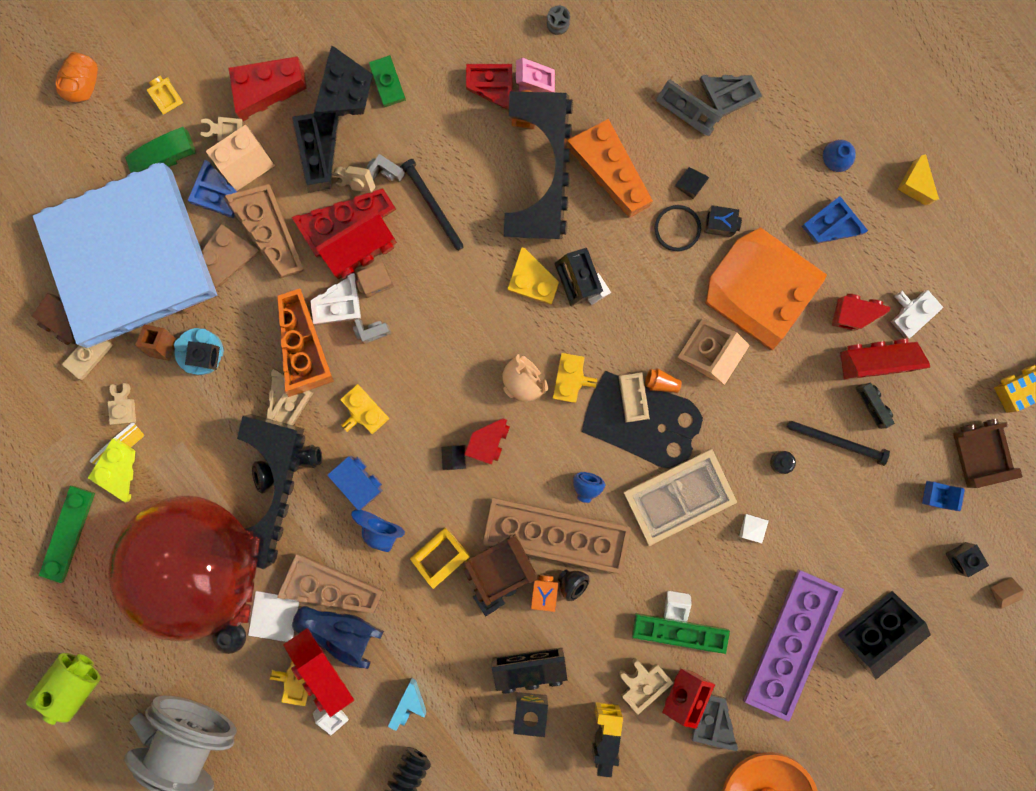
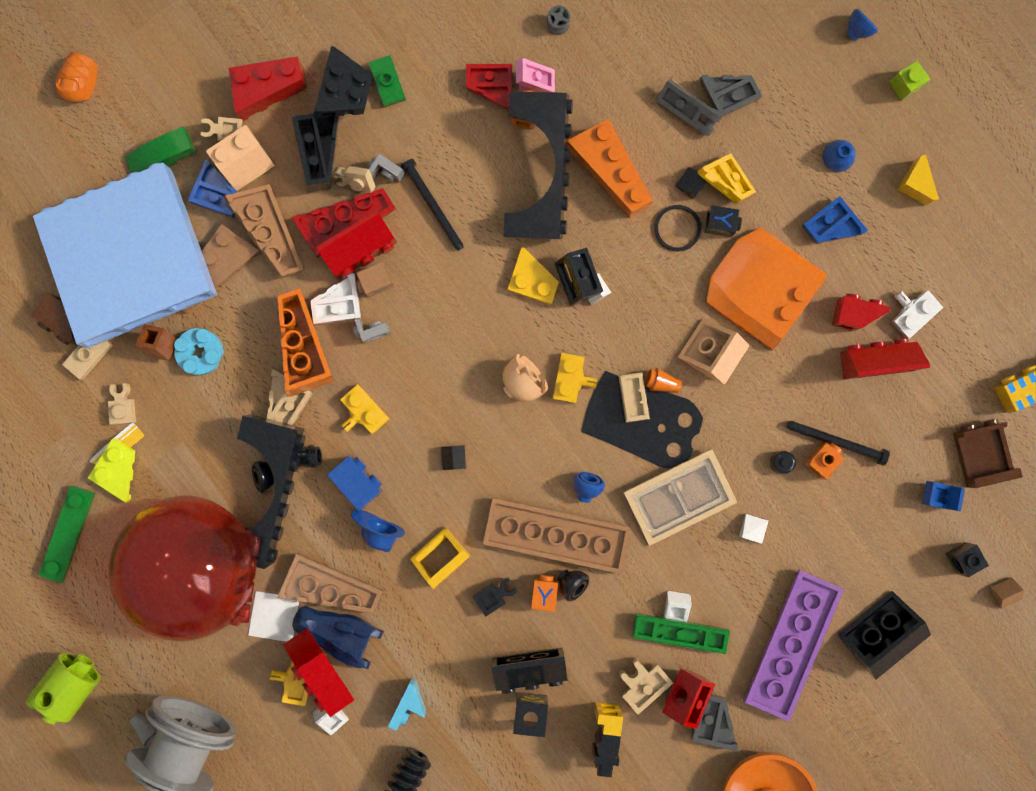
(164, 94): yellow bracket -> none
(202, 355): black brick -> none
(229, 639): black brick -> none
(485, 442): red slope -> none
(499, 570): reddish brown panel -> none
(728, 178): none -> yellow wing
(817, 463): none -> orange brick
(860, 26): none -> blue brick
(880, 413): pearl dark grey plate -> none
(909, 80): none -> lime brick

